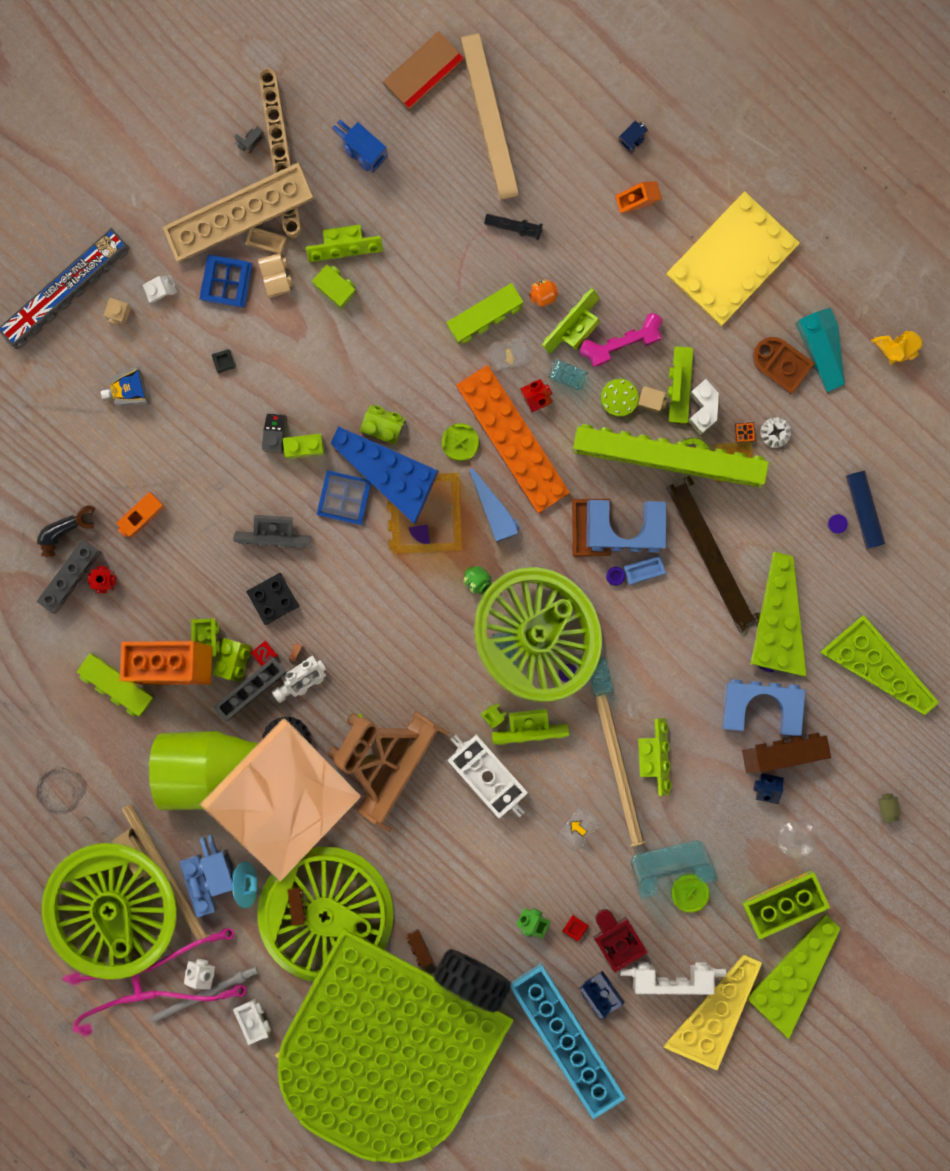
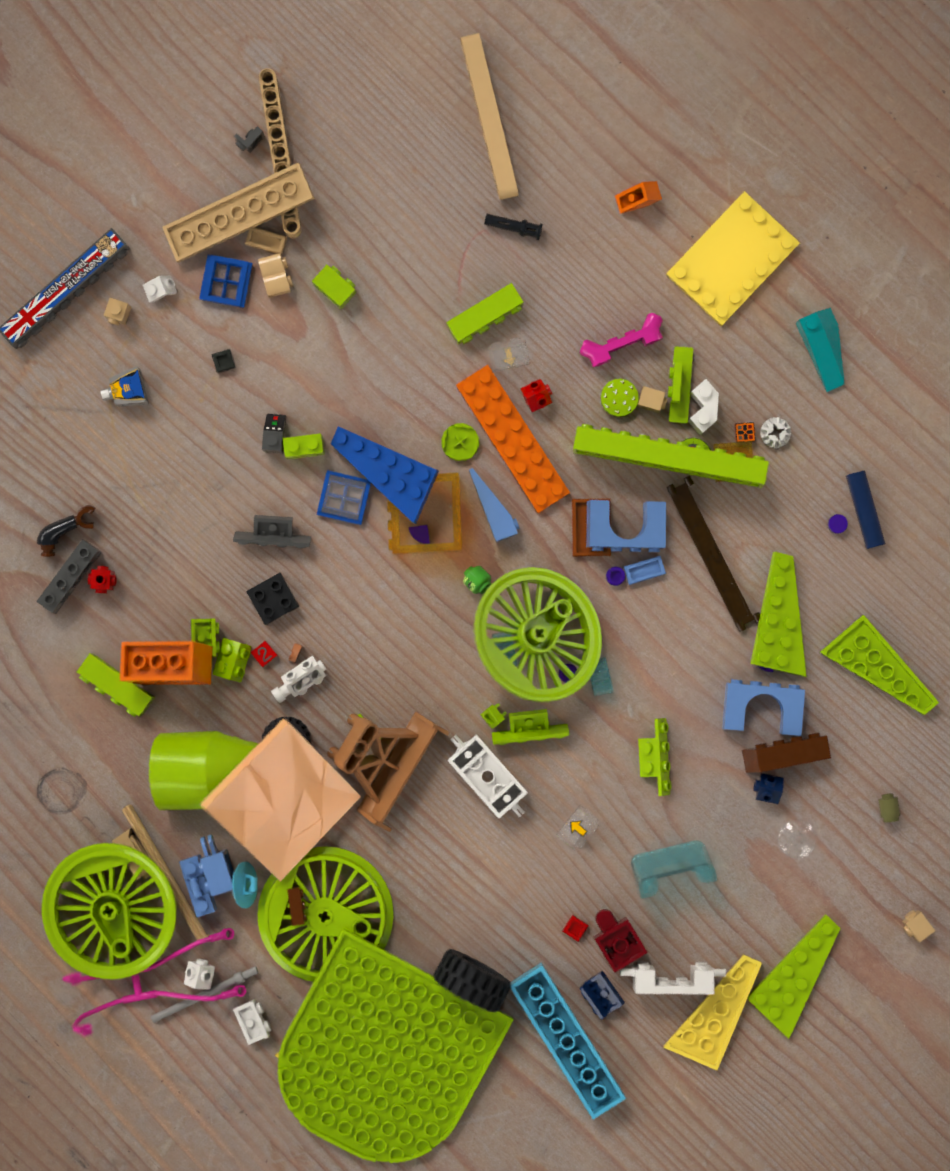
(140, 515): orange brick -> none
(250, 689): dark grey brick -> none
(343, 243): lime bracket -> none
(362, 145): blue brick -> none
(382, 424): lime bracket -> none
(419, 948): reddish brown piece -> none
(423, 70): medium nougat tile -> none
(533, 923): bright green brick -> none
(543, 293): orange head -> none
(568, 375): clear light blue beam -> none
(575, 325): lime bracket -> none
(619, 770): tan axle -> none
(633, 136): dark blue brick -> none
(689, 893): lime tile -> none
(783, 364): dark orange tile -> none
(785, 904): lime brick -> none
(901, 347): yellow head -> none
(917, 925): none -> tan brick

